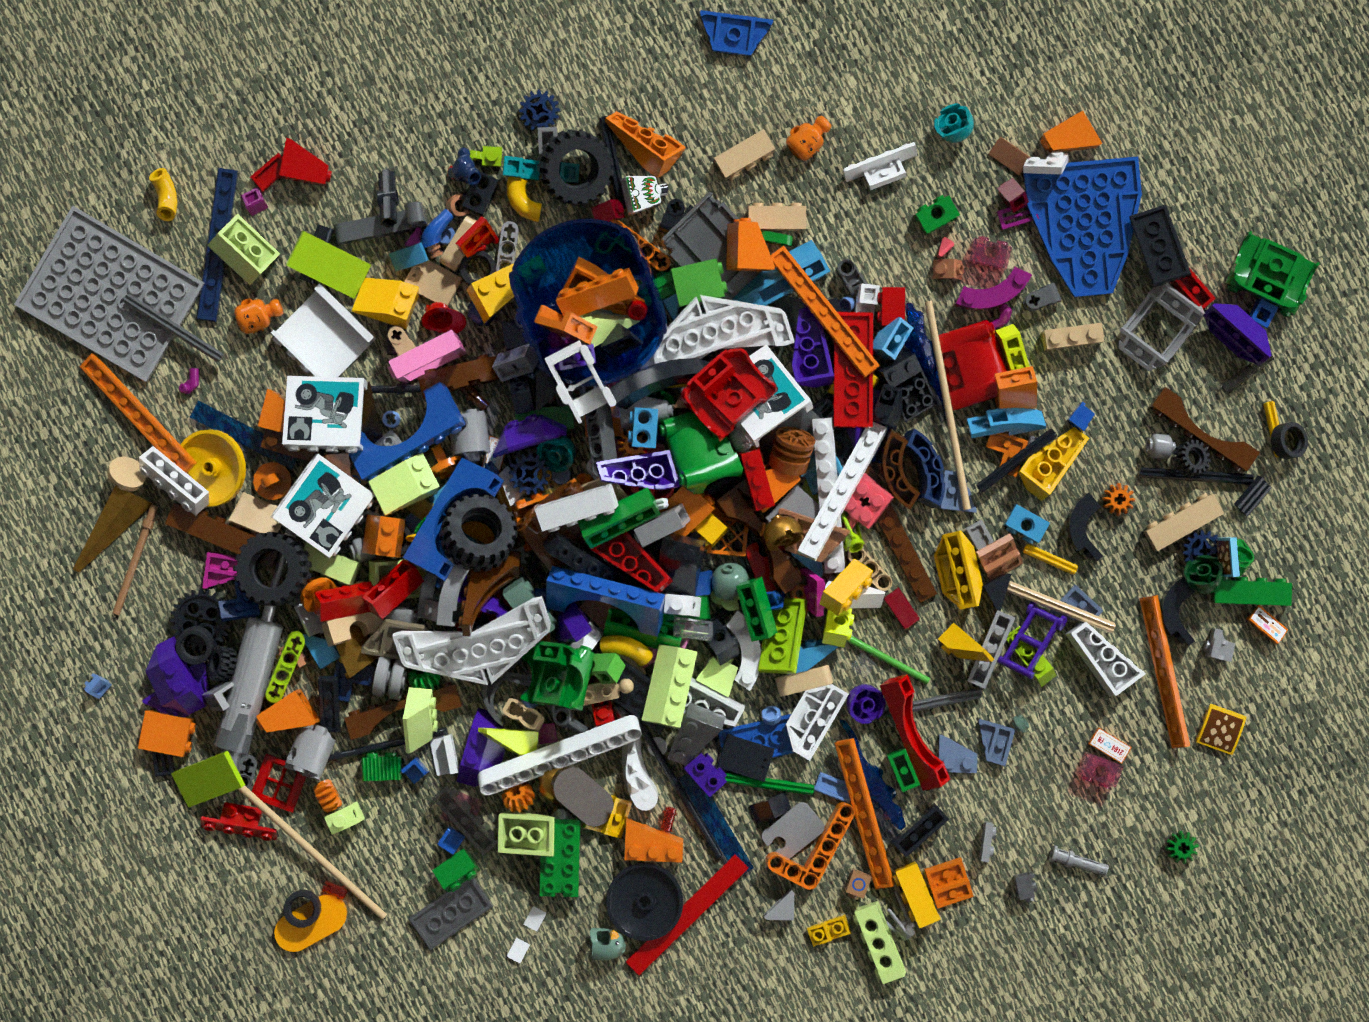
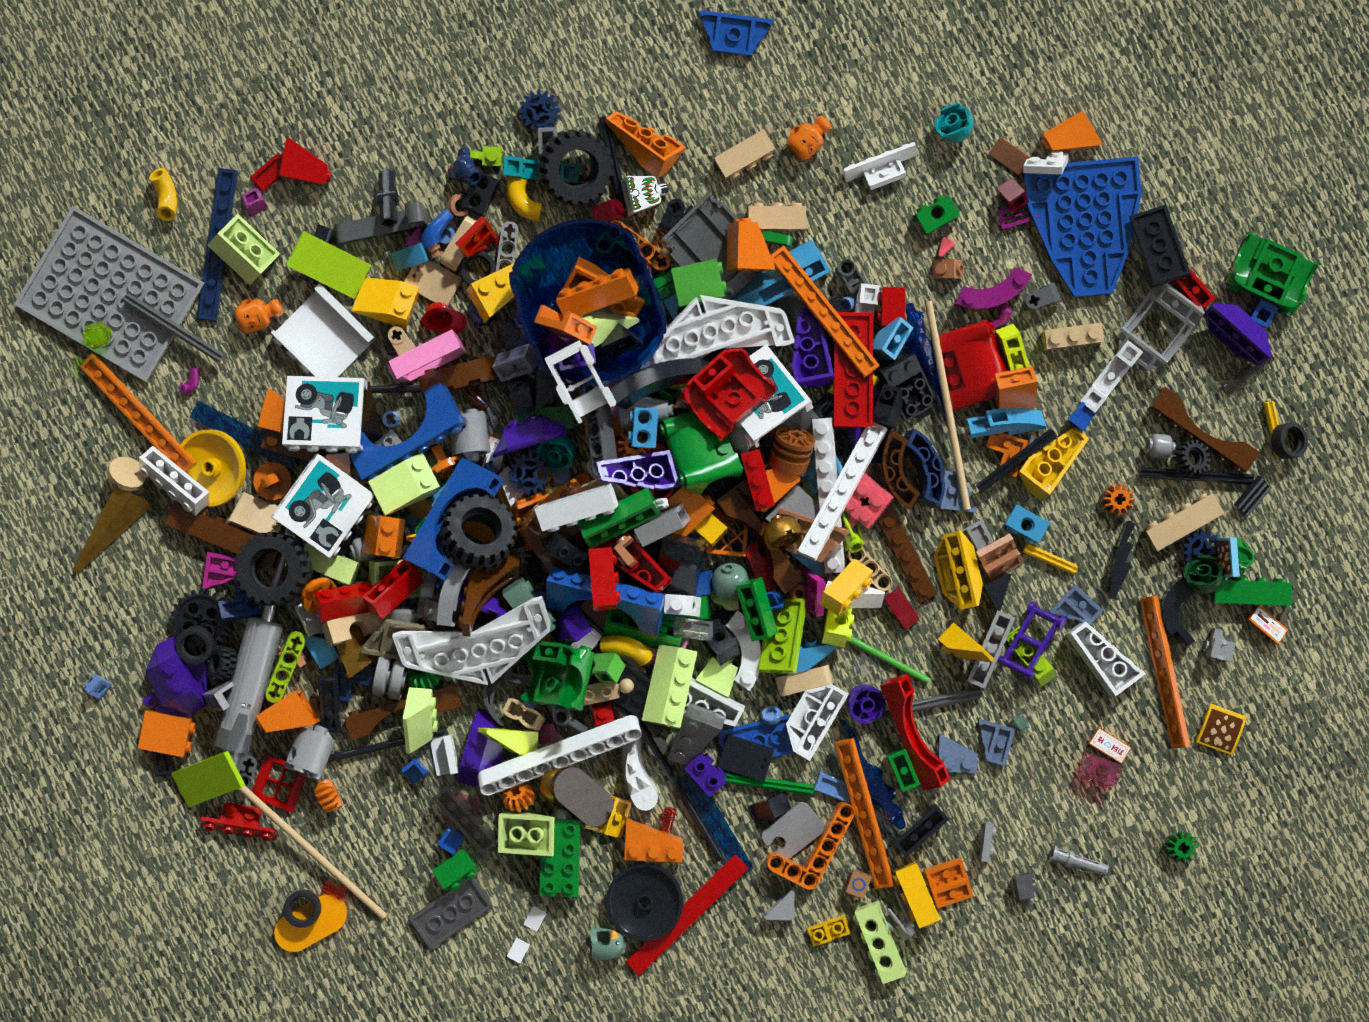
(97, 335): none -> clear neon green head
(147, 524): medium nougat bar -> none
(344, 818): yellowish green torso -> none
(382, 767): green brick -> none
(603, 579): none -> red brick
(624, 556): none -> nougat bracket
(637, 310): red tile -> none
(978, 256): clear pink brick -> none
(1061, 607): tan axle -> none
(1076, 526): black arch -> none
(1111, 376): none -> white slope
(1119, 568): none -> black slope

